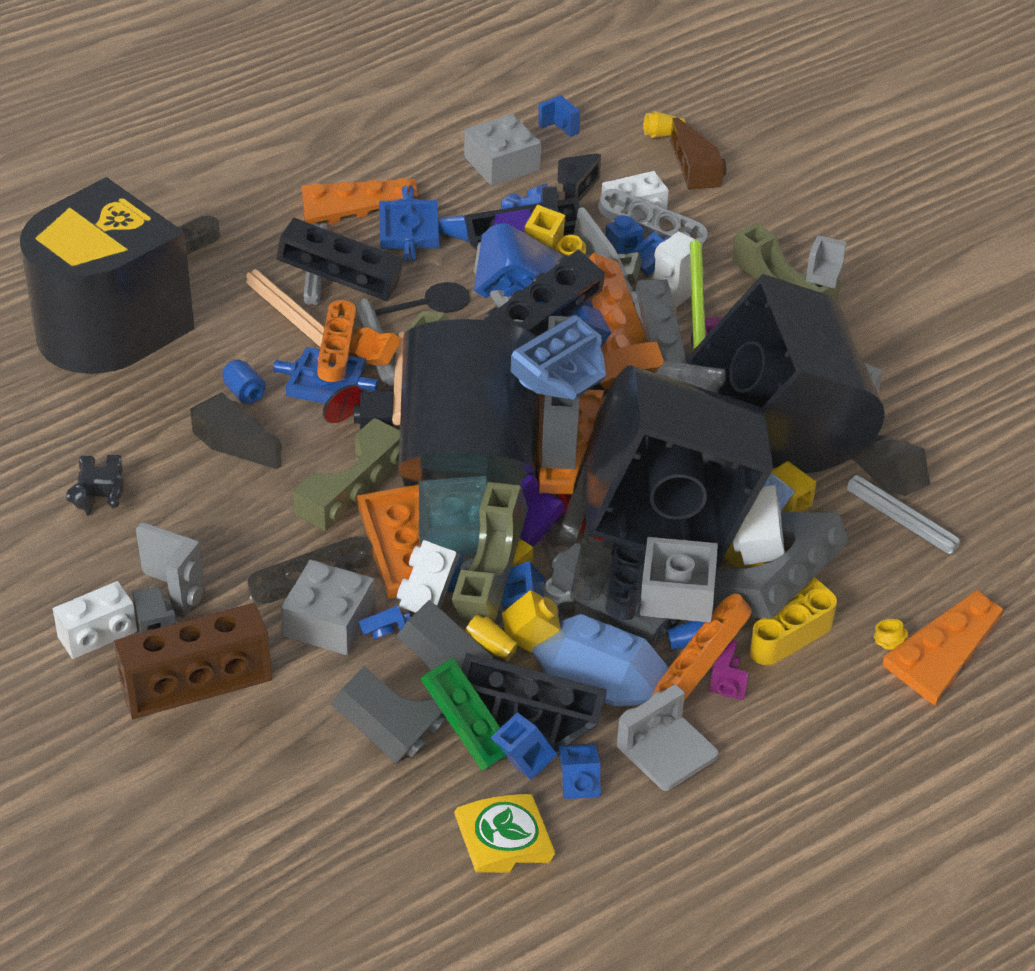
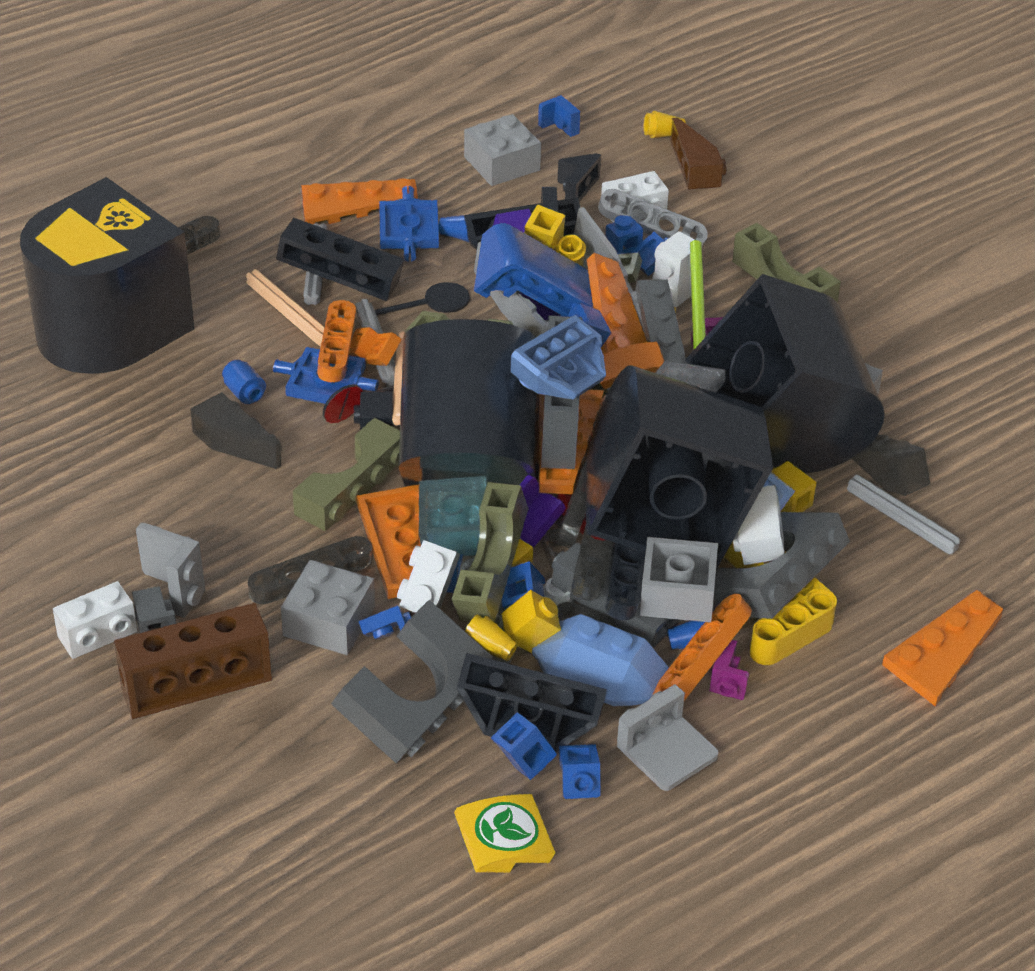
(97, 481): black animal -> none
(464, 711): green plate -> none
(516, 200): blue plate -> none
(583, 281): black brick -> none
(826, 261): light grey panel -> none
(890, 633): yellow plate -> none

